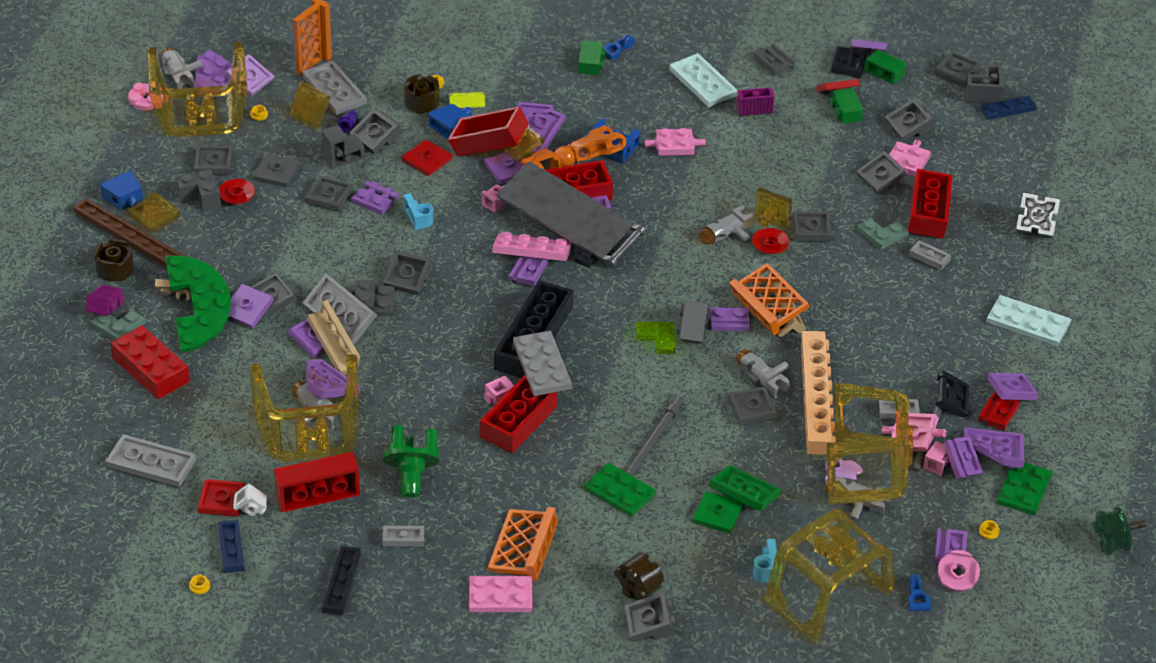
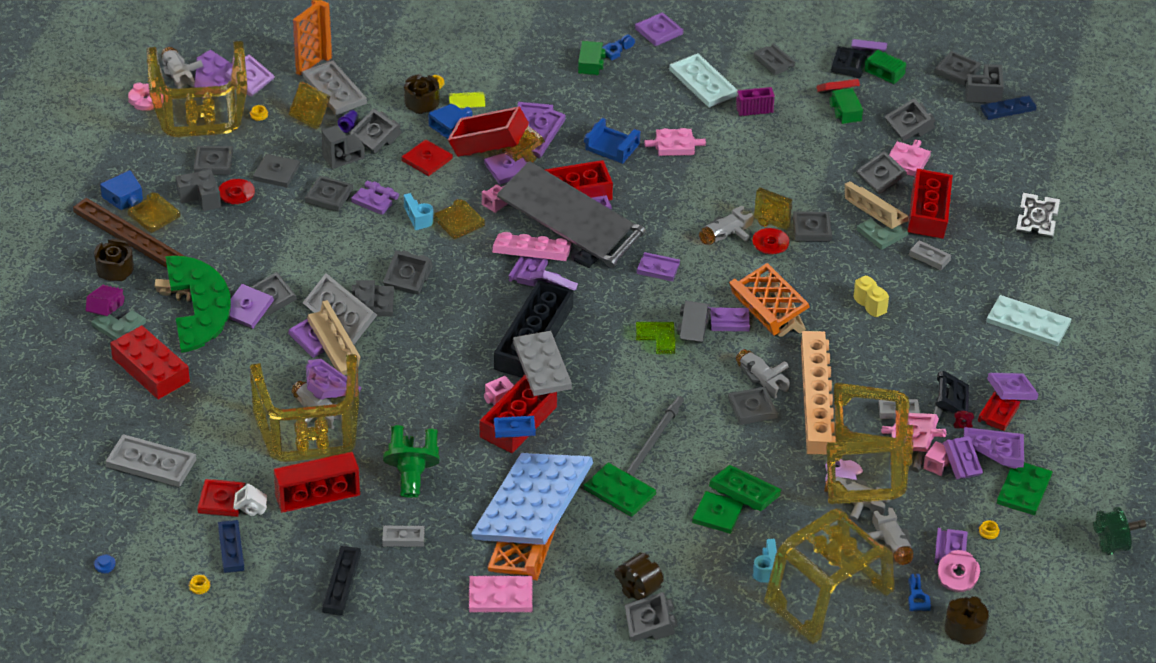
(104, 564): none -> blue plate
(459, 219): none -> clear yellow plate
(514, 426): none -> blue plate
(532, 498): none -> light blue plate
(552, 278): none -> medium lavender plate
(592, 145): orange piece -> none
(658, 29): none -> medium lavender plate
(658, 266): none -> medium lavender plate
(871, 296): none -> light yellow brick
(874, 206): none -> tan fence
(895, 537): none -> light grey piece
(963, 415): none -> dark red plate
(966, 620): none -> dark brown brick

